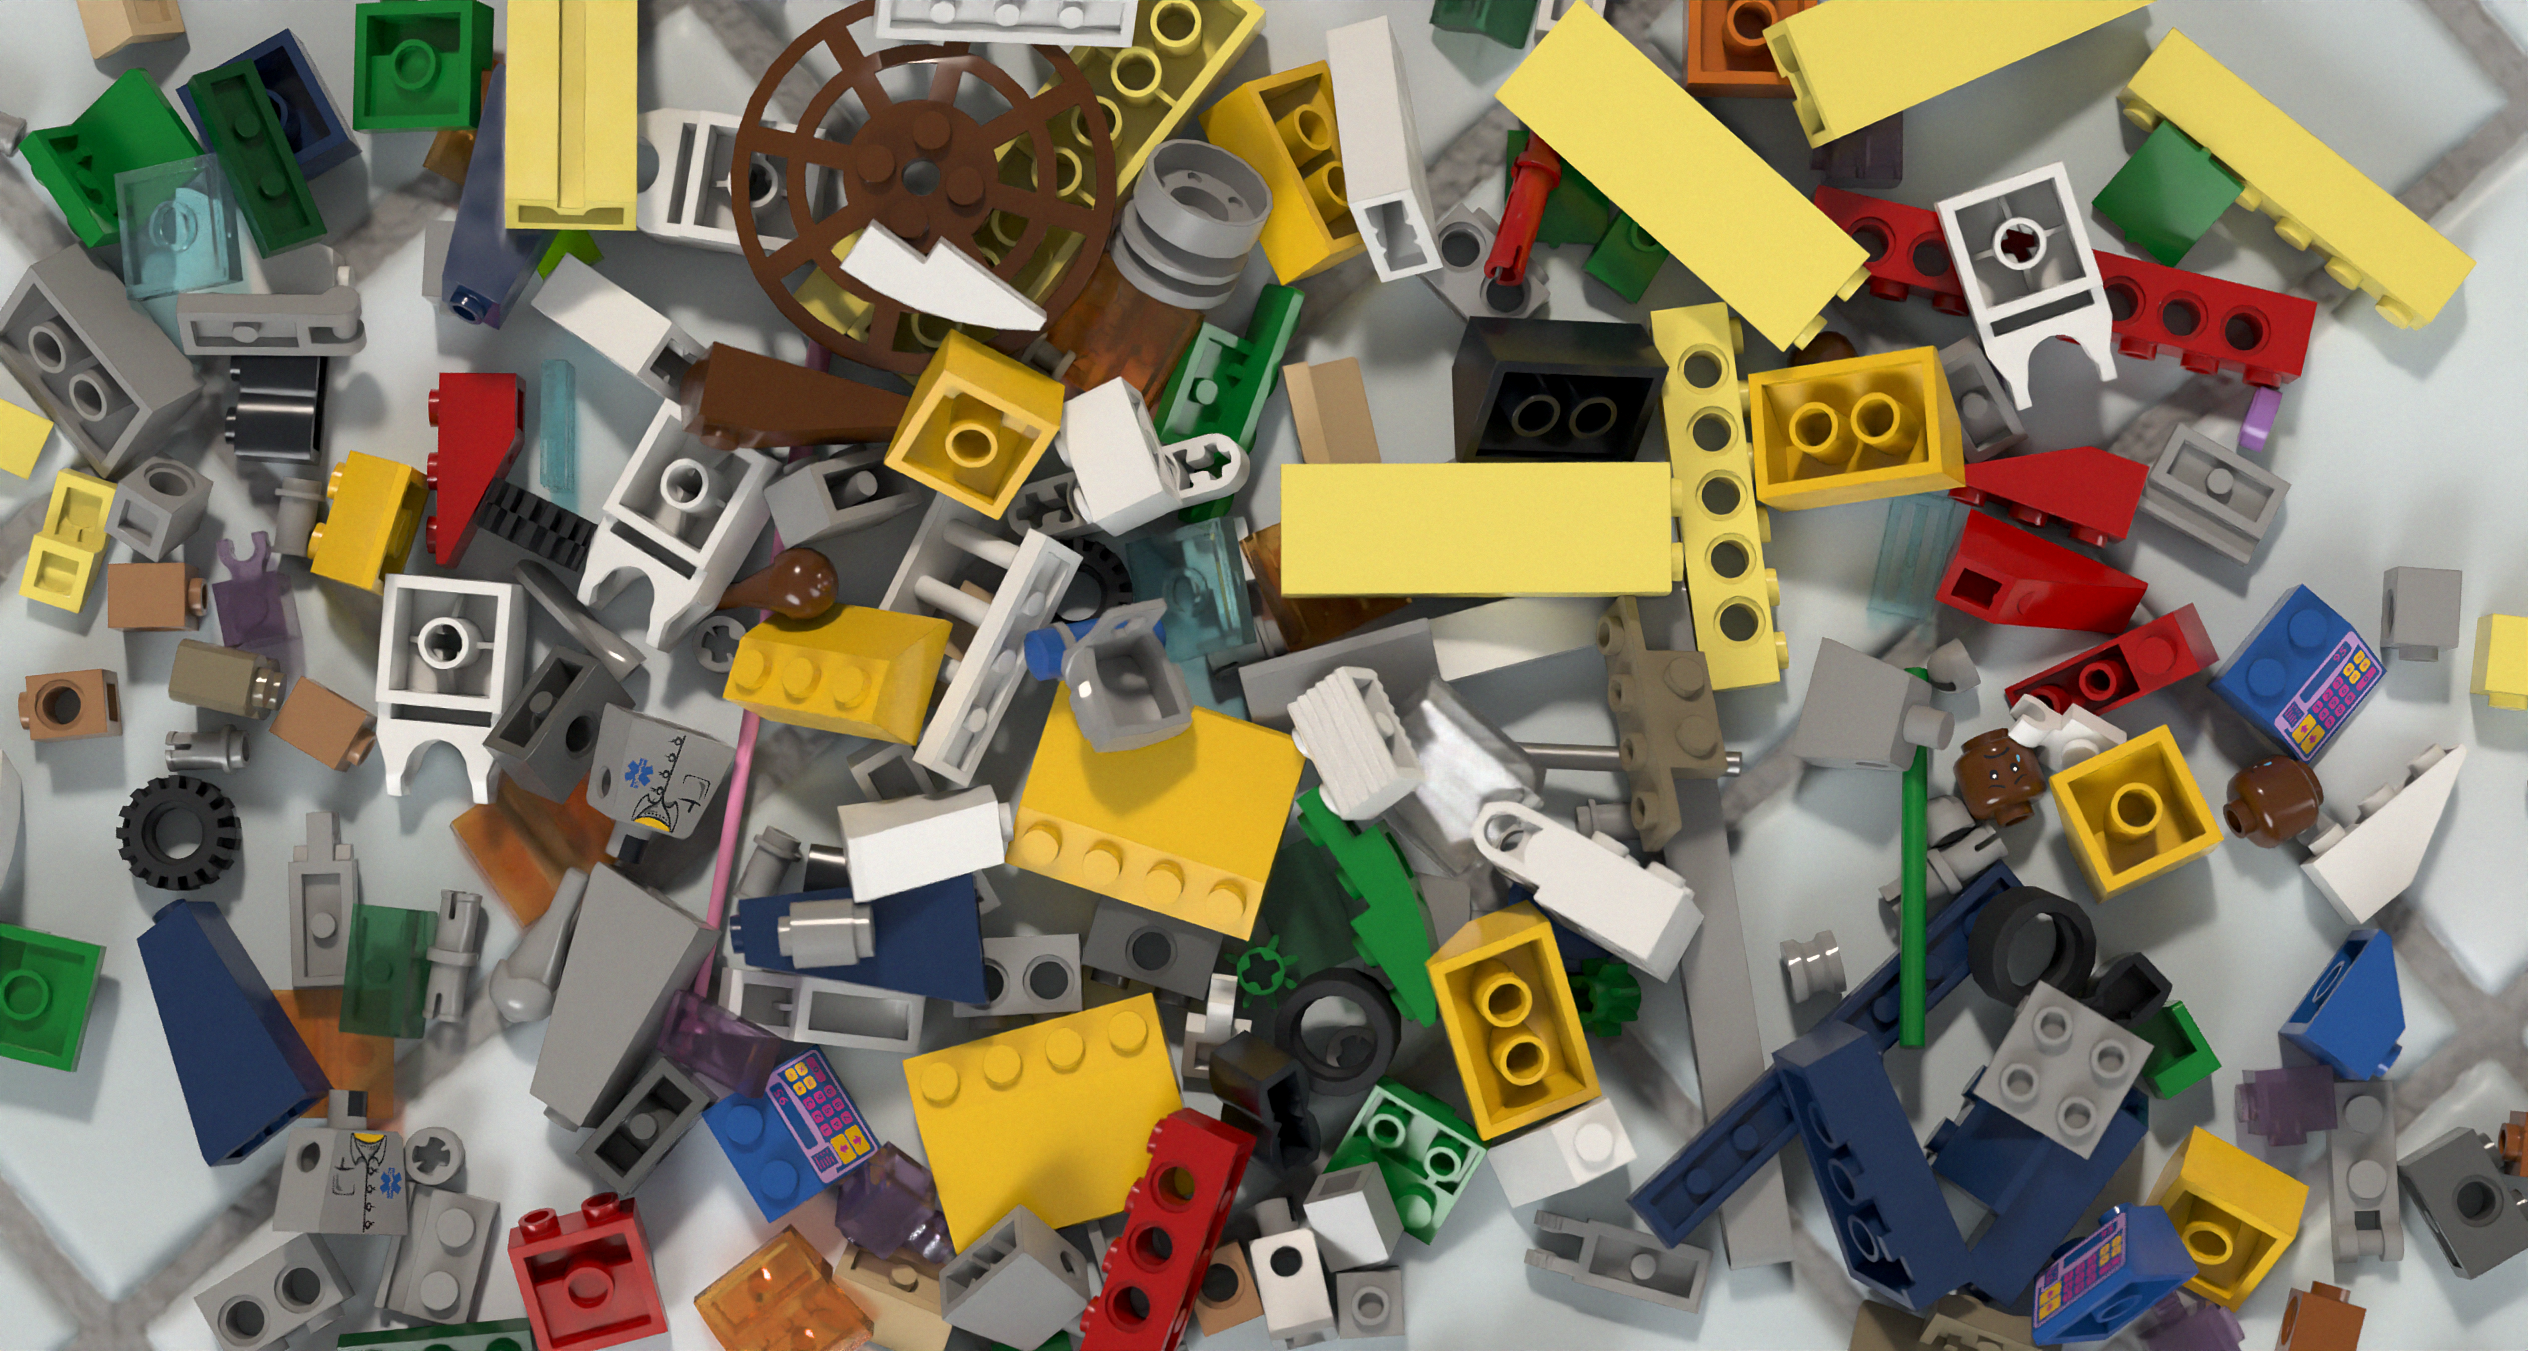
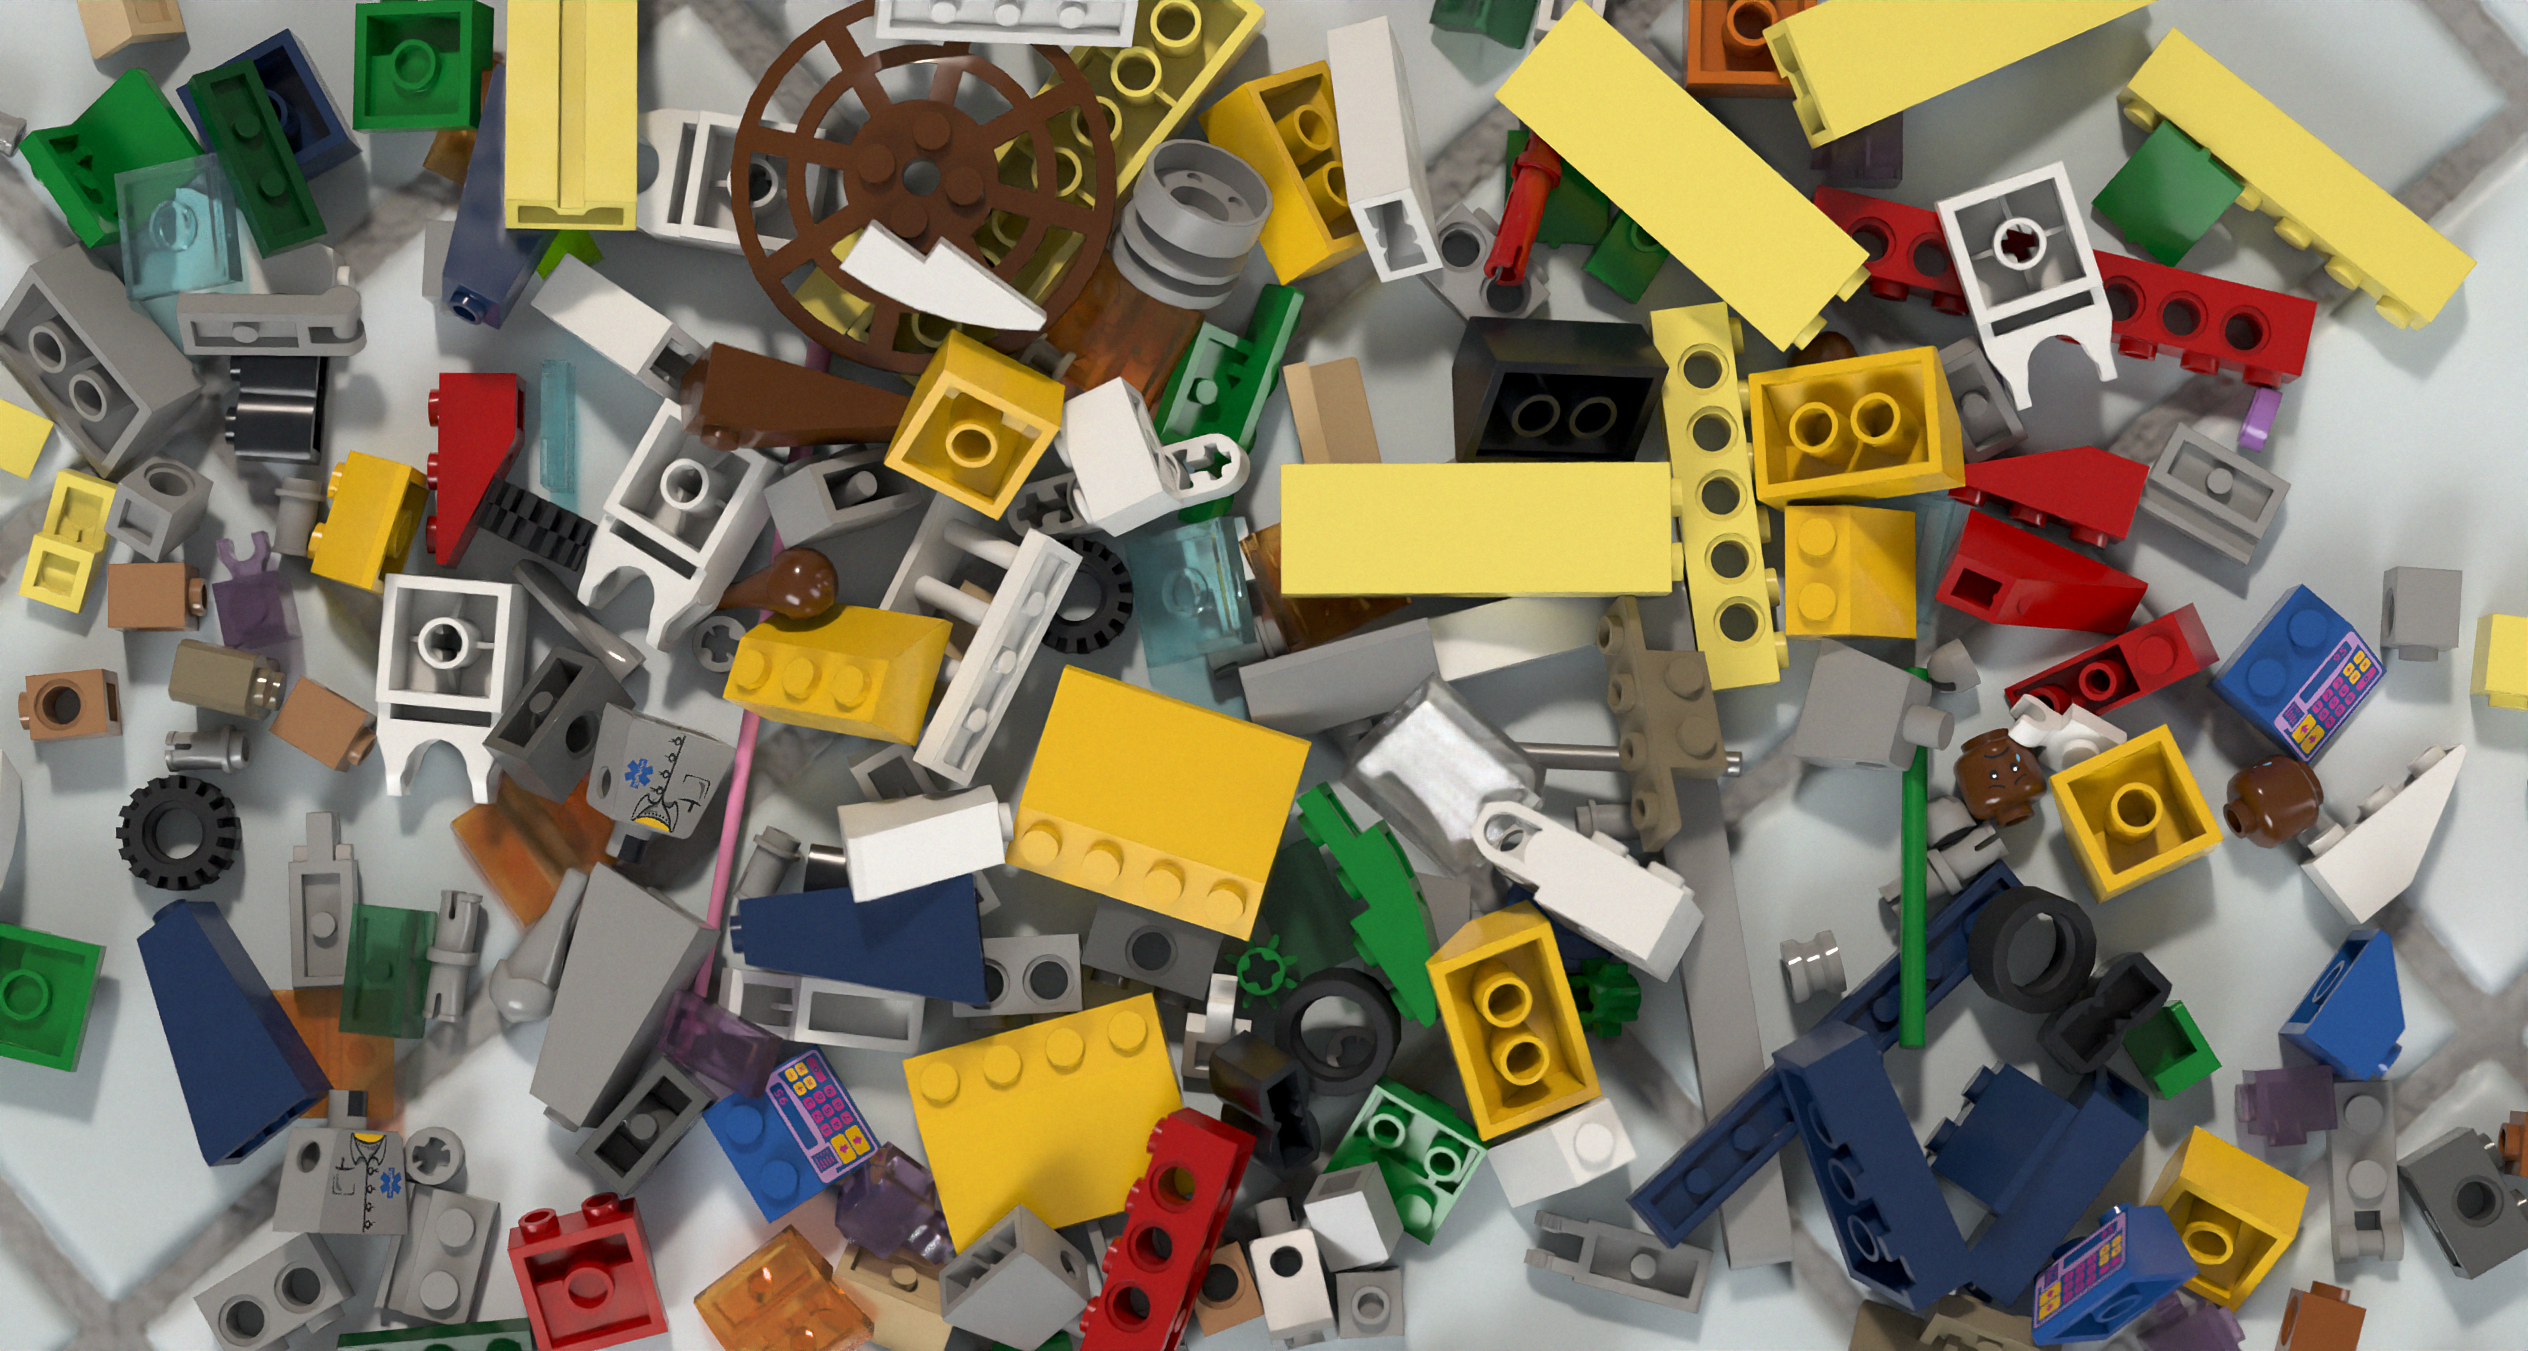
(827, 933): light grey brick -> none
(1117, 676): light grey piece -> none
(1355, 744): white brick -> none
(1850, 573): none -> yellow slope
(2063, 1069): light grey hinge -> none

